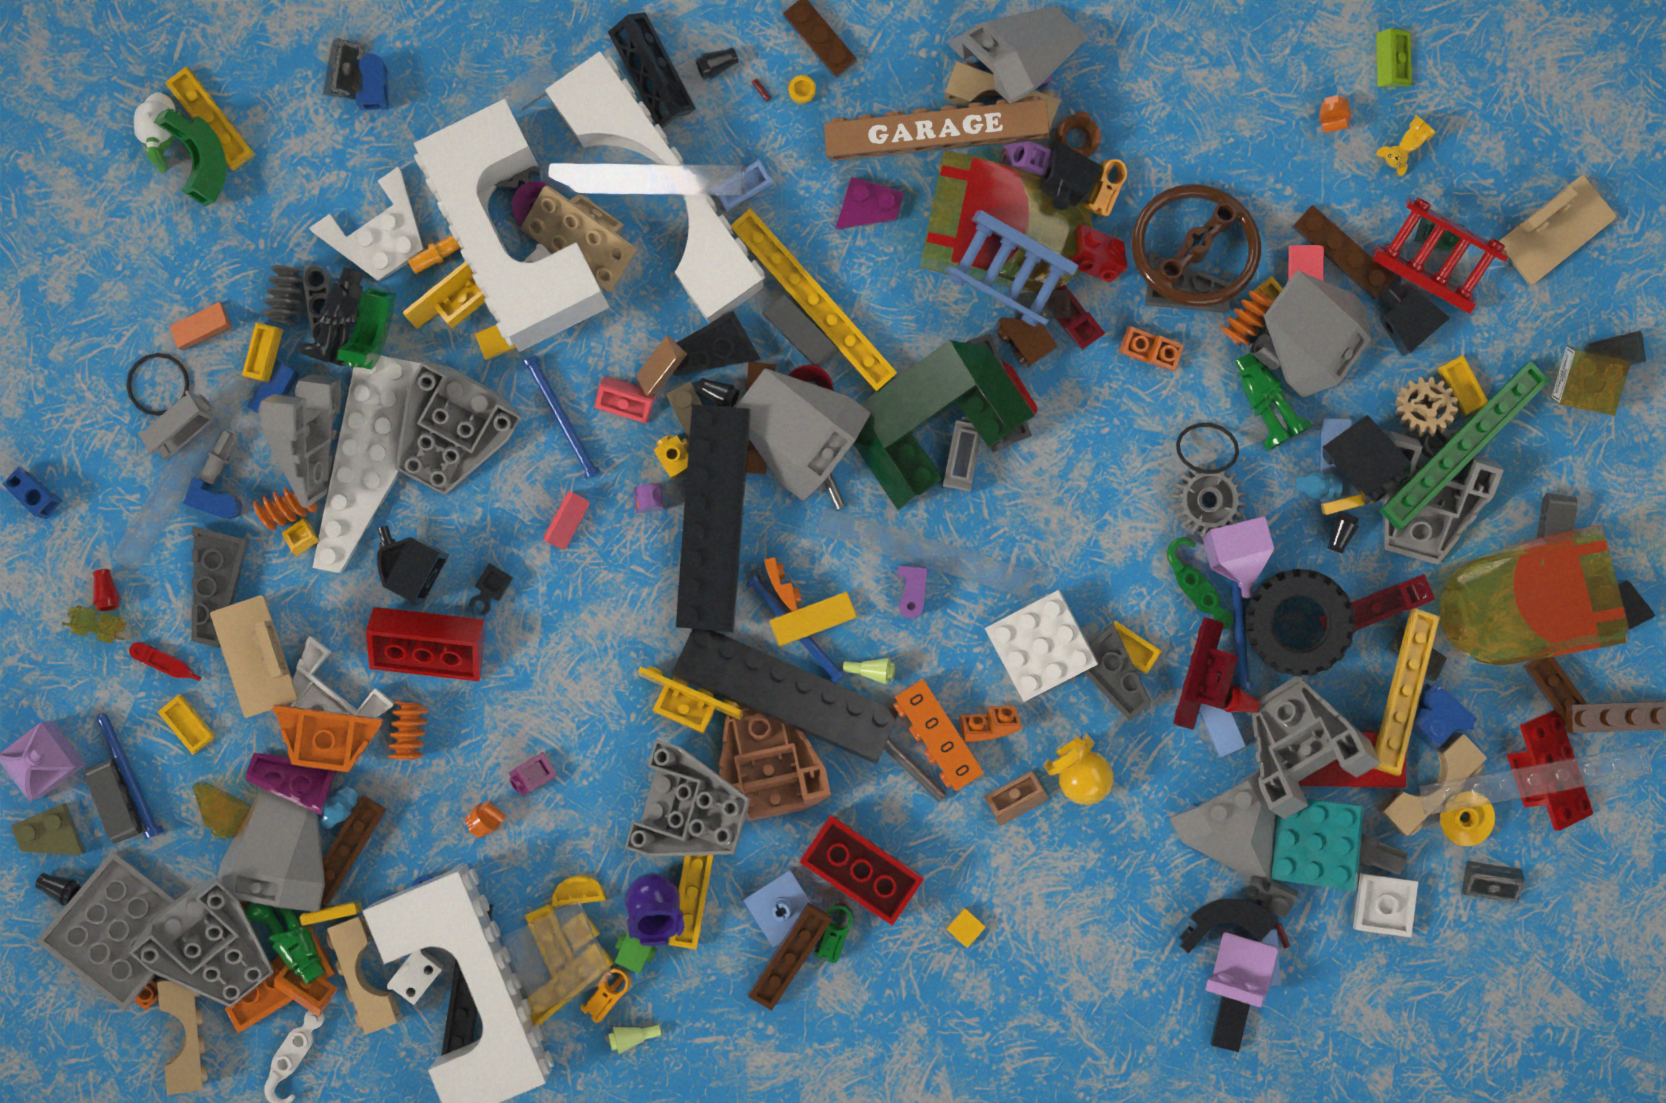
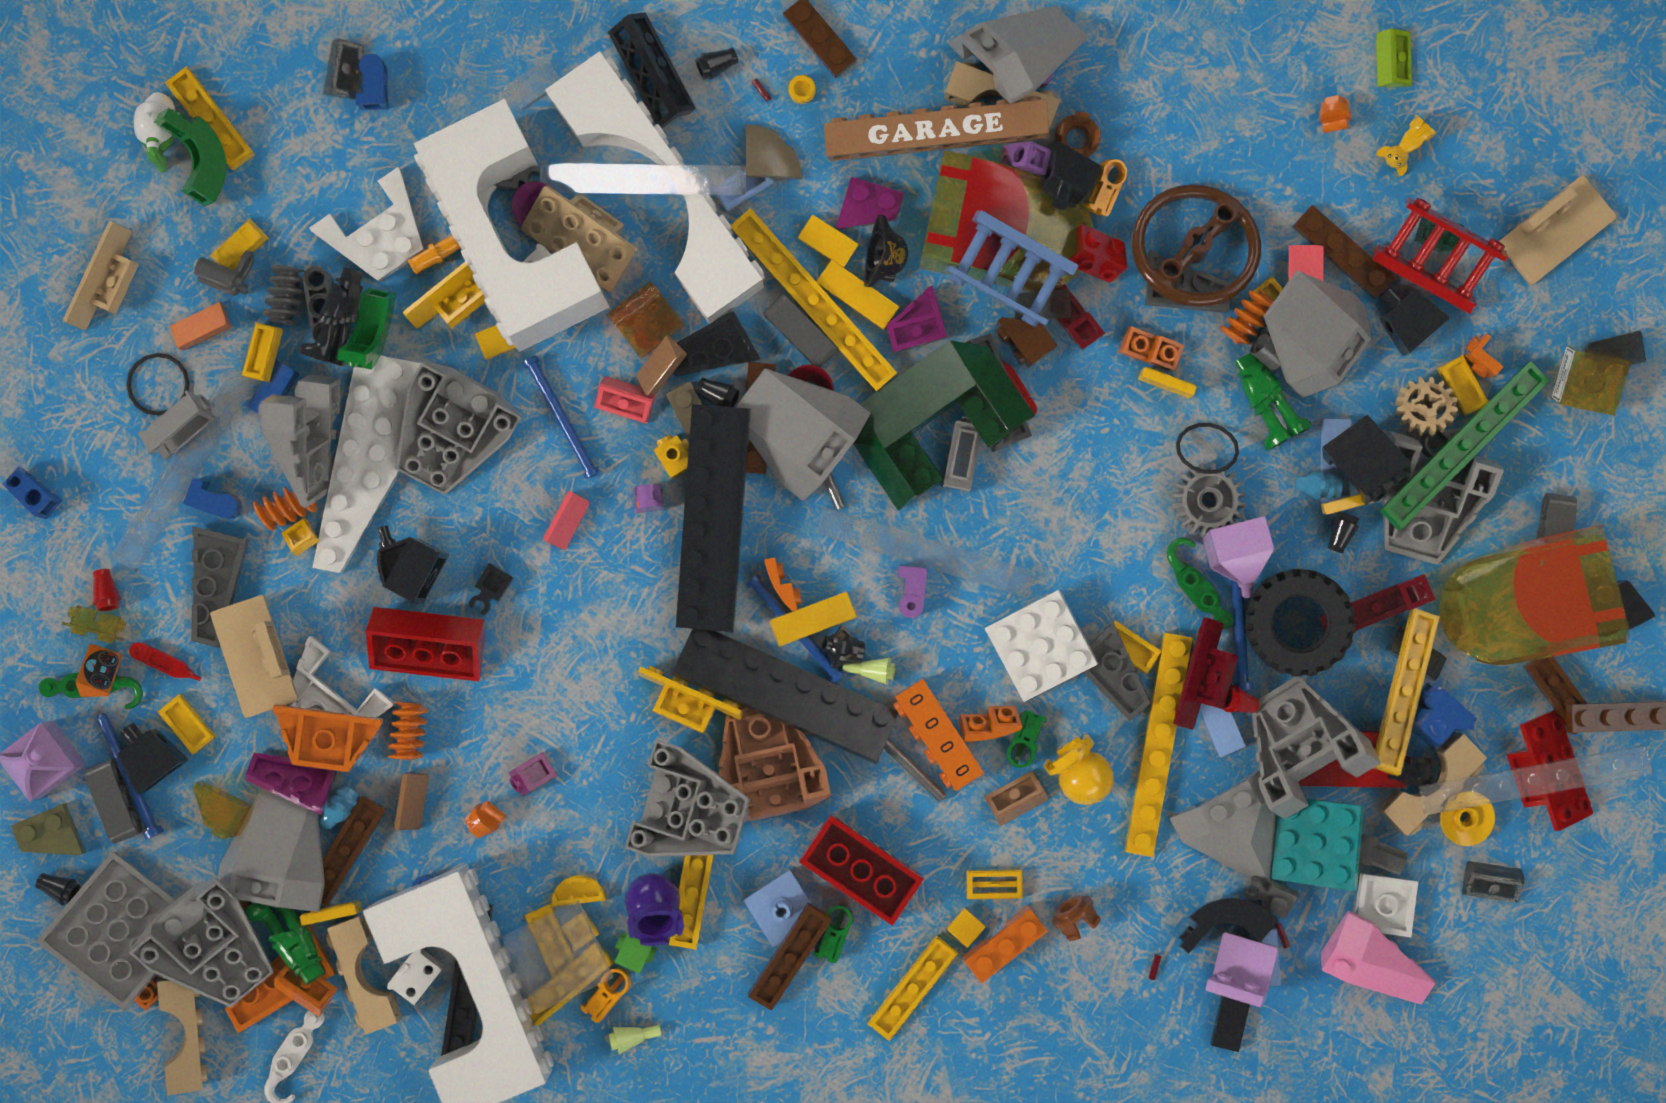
(50, 687): none -> green piece
(98, 671): none -> slope
(104, 279): none -> tan bracket
(148, 757): none -> black torso
(218, 457): light grey axle -> none
(225, 278): none -> dark grey piece
(245, 238): none -> yellow tile
(411, 801): none -> medium nougat slope
(645, 319): none -> clear orange plate
(769, 155): none -> dark tan brick
(828, 241): none -> yellow tile
(843, 648): none -> black rock
(853, 293): none -> yellow tile
(885, 253): none -> black hat
(912, 988): none -> yellow tile
(917, 323): none -> magenta wing
(970, 884): none -> yellow tile
(1004, 946): none -> orange arch
(1027, 737): none -> green piece
(1072, 911): none -> dark orange piece
(1155, 965): none -> dark red piece
(1158, 745): none -> yellow plate
(1167, 382): none -> yellow tile
(1370, 960): none -> bright pink wedge
(1415, 771): none -> black plate
(1481, 362): none -> orange bracket

